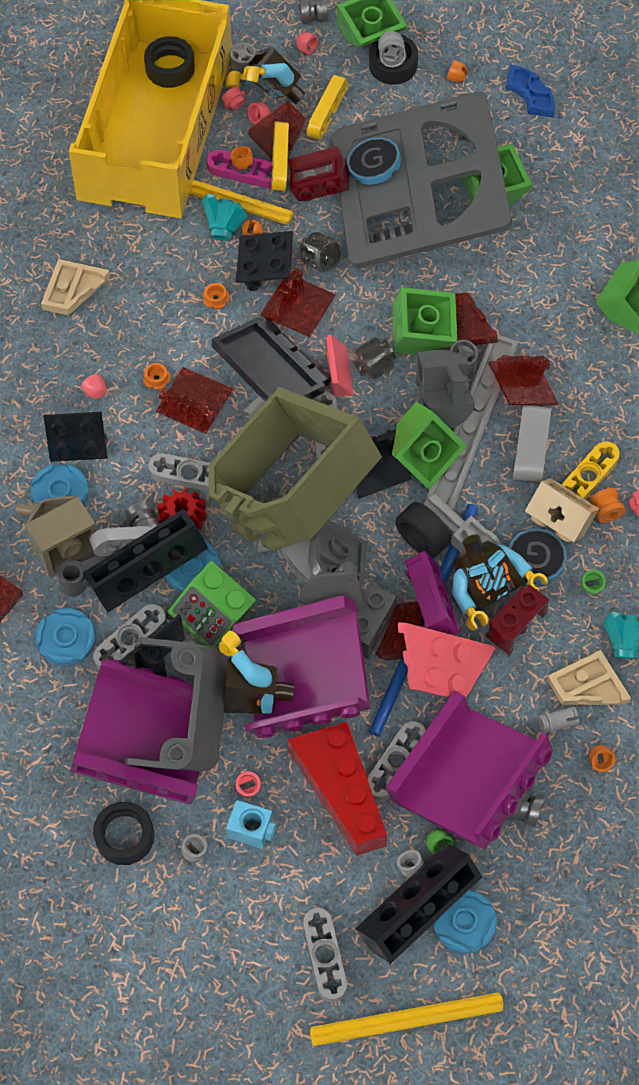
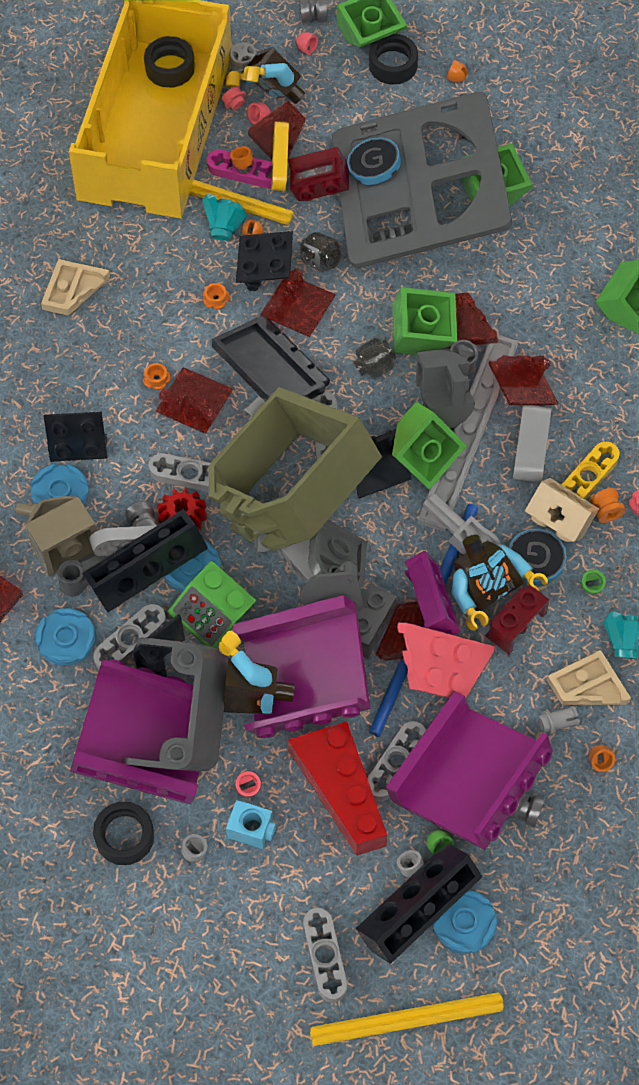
(94, 386): coral hinge -> none
(327, 105): yellow beam -> none
(338, 367): coral slope -> none
(391, 55): light grey wheel -> none
(423, 529): black tyre -> none
(532, 90): blue tile -> none

